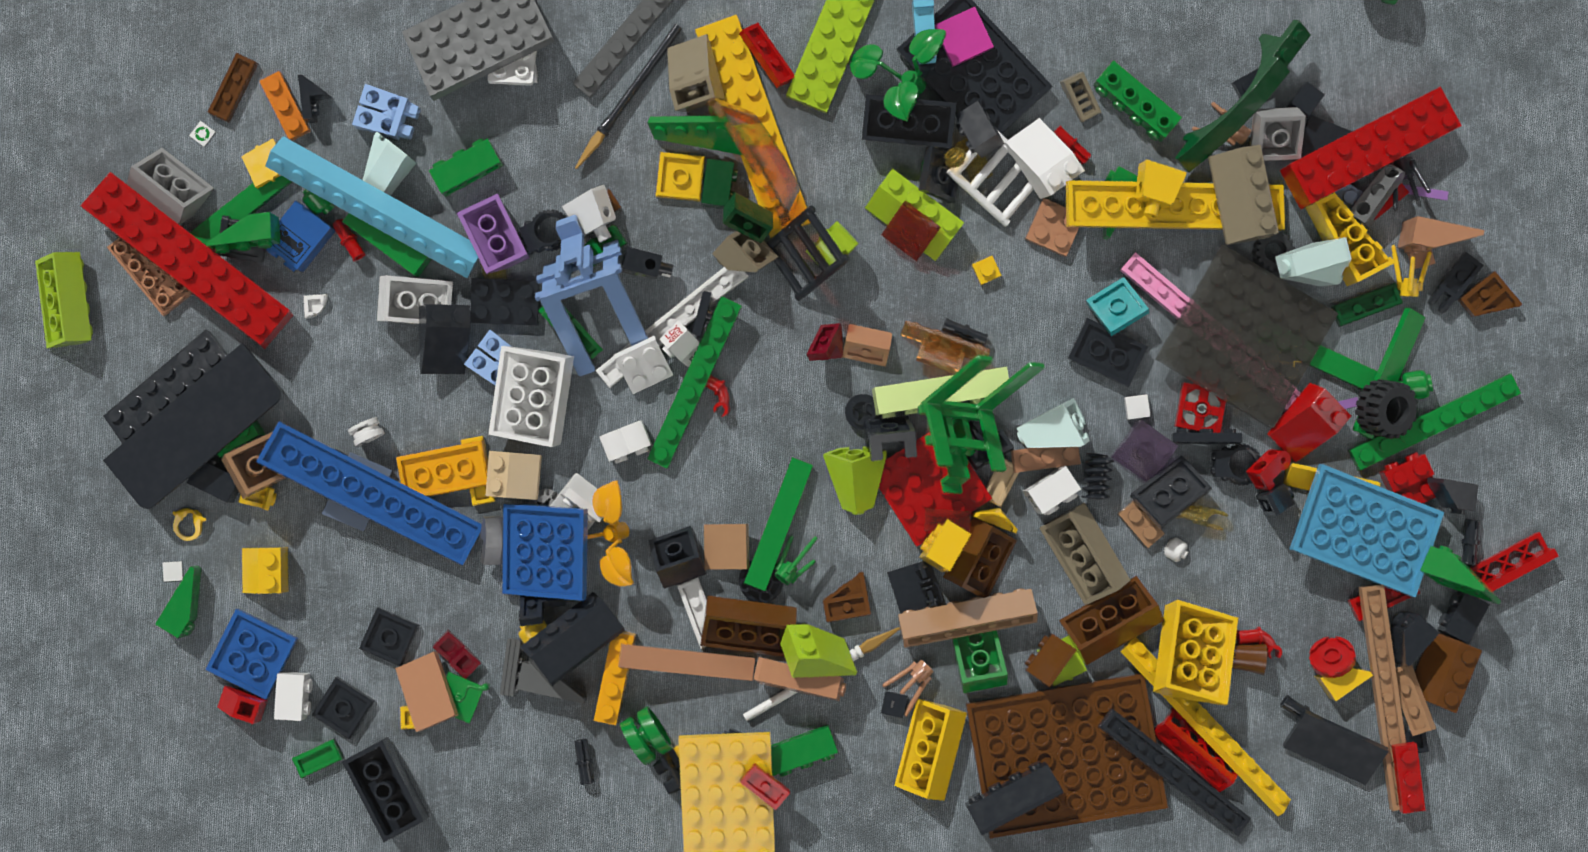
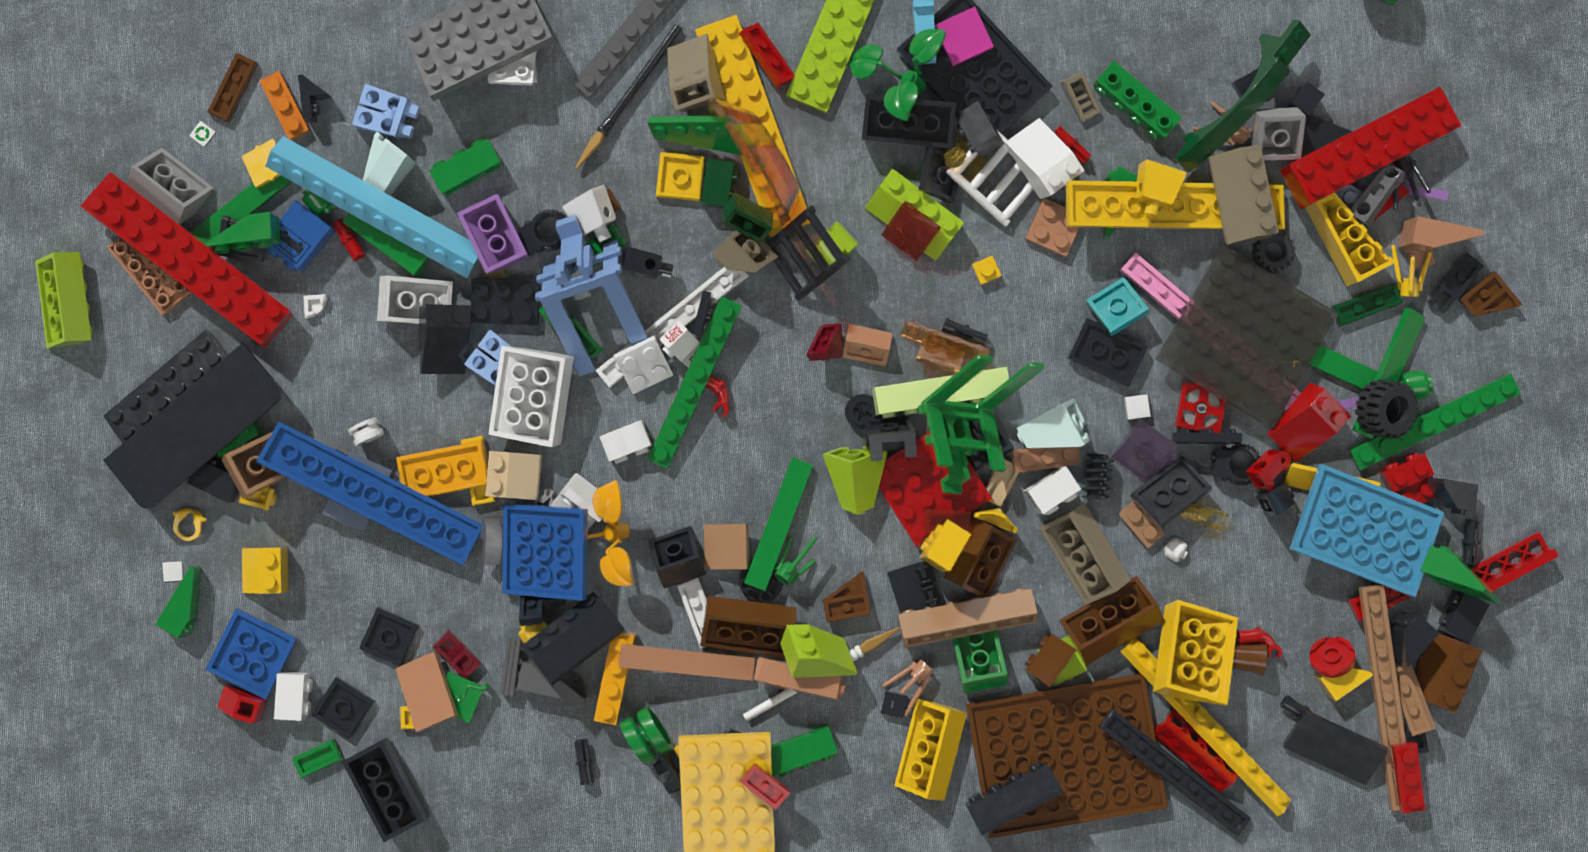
(1316, 263): light aqua slope -> none

